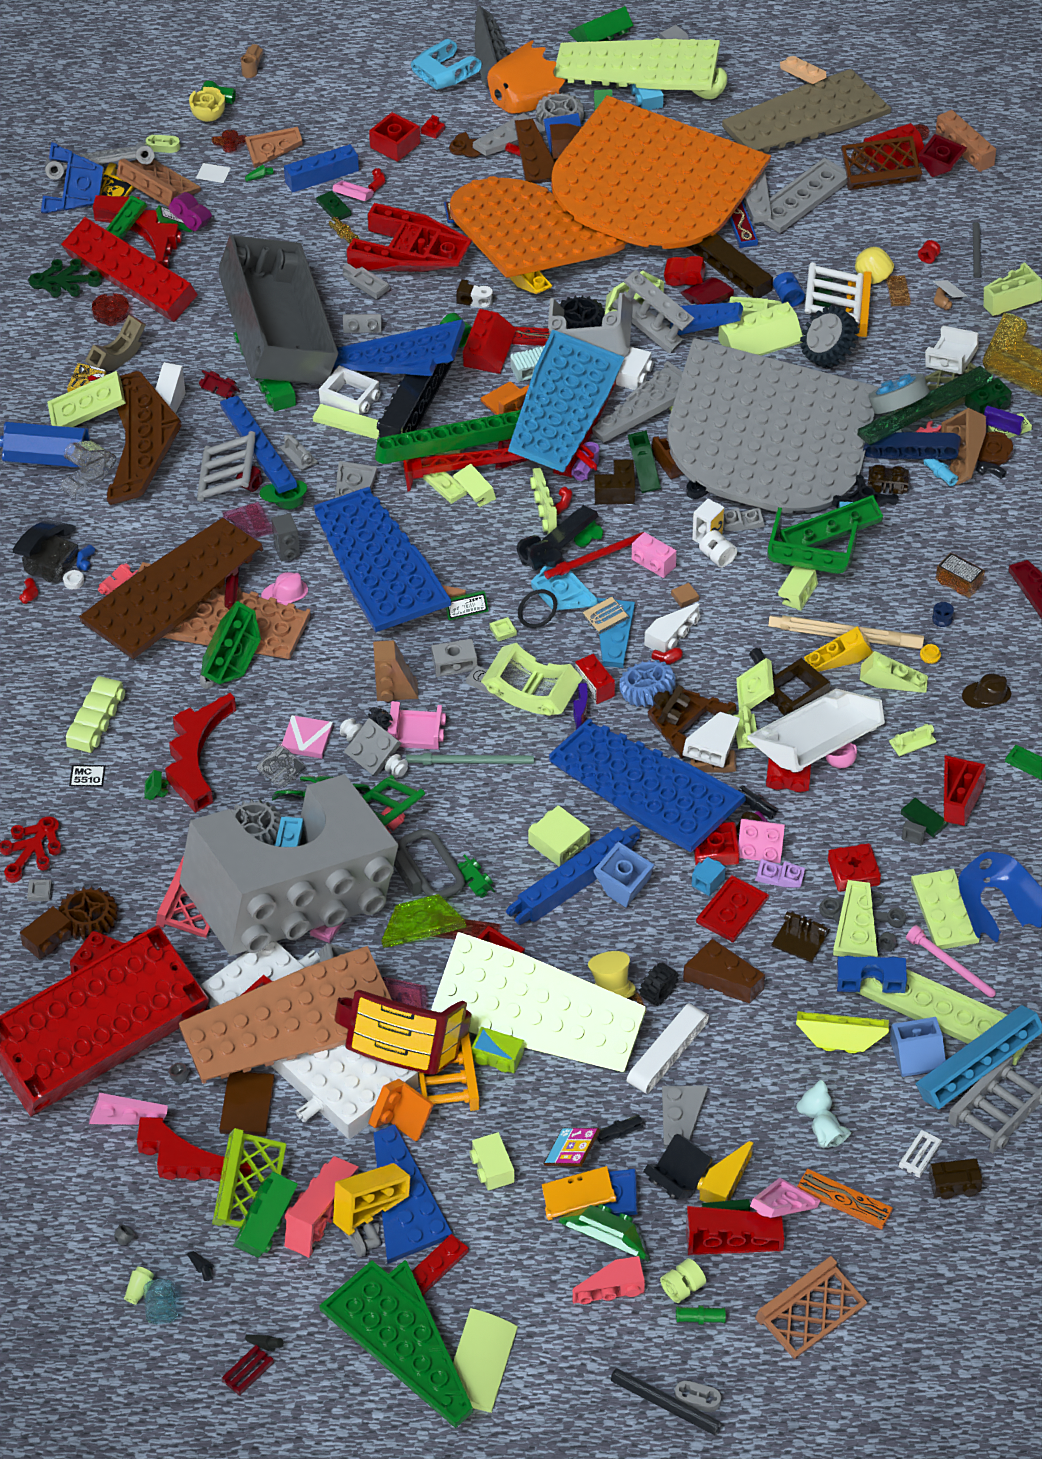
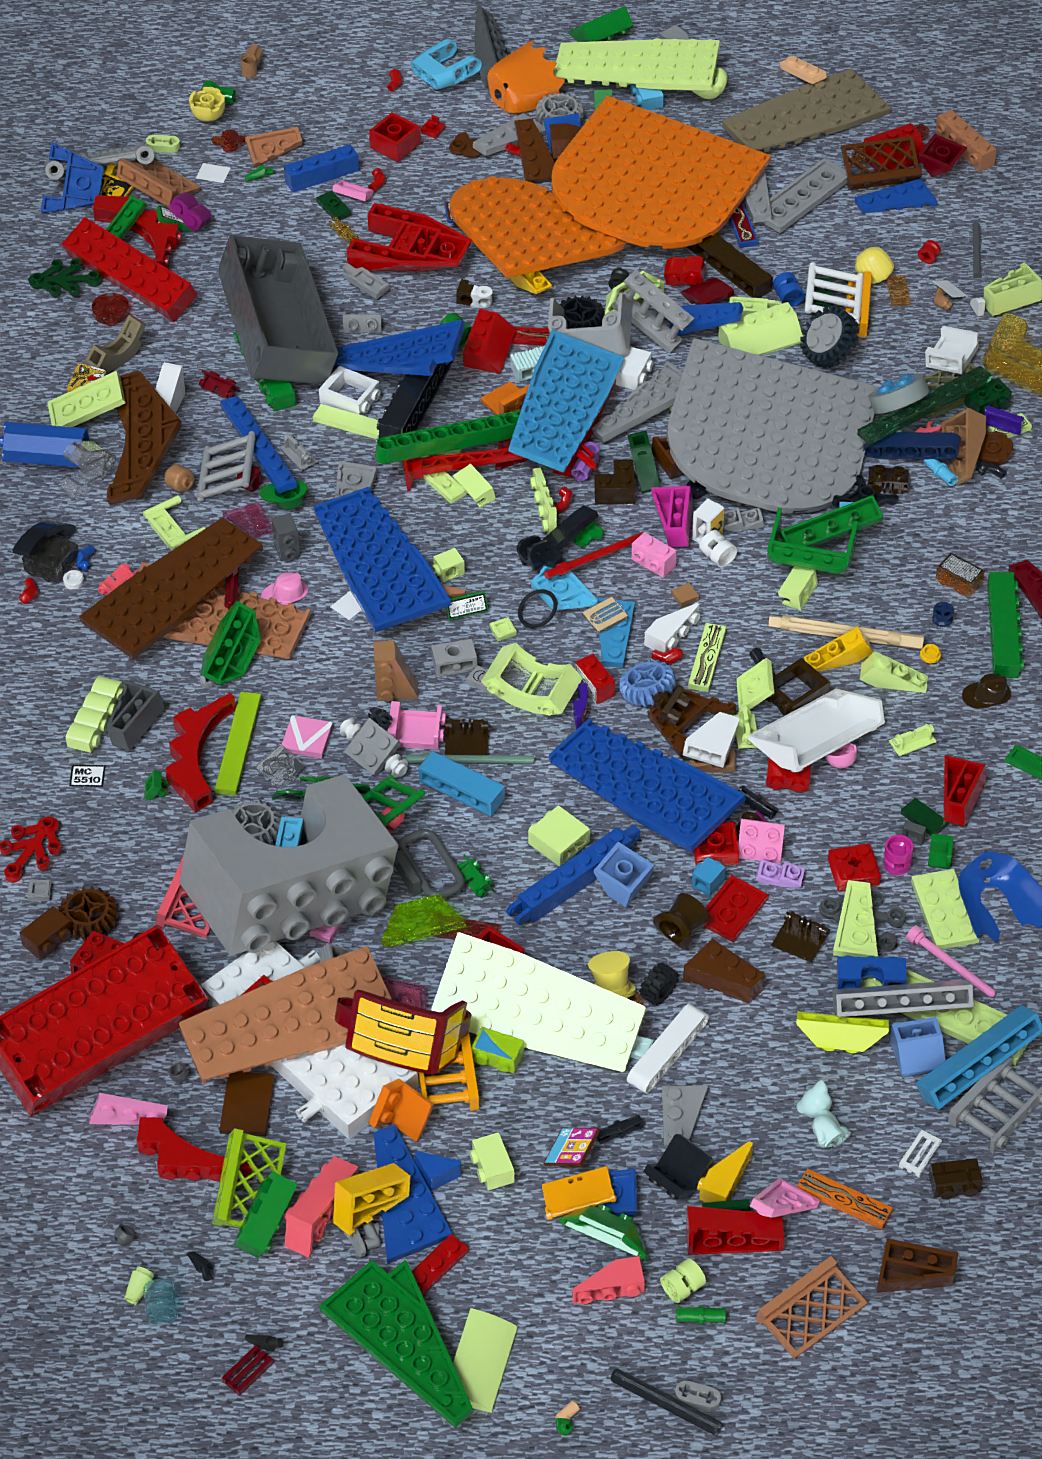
(134, 714): none -> dark grey wedge
(165, 526): none -> yellowish green plate
(179, 478): none -> medium nougat head
(238, 743): none -> lime tile
(347, 606): none -> white sticker
(396, 78): none -> red arm
(437, 1169): none -> blue slope
(448, 565): none -> yellowish green brick
(461, 783): none -> dark azure brick
(466, 737): none -> dark brown hinge
(563, 1418): none -> arm
(617, 277): none -> pearl dark grey wheel
(641, 1046): none -> light aqua tile
(674, 511): none -> dark pink wedge
(682, 920): none -> dark brown hat
(707, 657): none -> yellowish green tile
(898, 854): none -> dark pink wheel
(903, 998): none -> light grey brick
(904, 195): none -> blue wing
(915, 1267): none -> reddish brown wedge
(940, 851): none -> green panel
(978, 306): none -> white tile
(1004, 624): none -> green brick

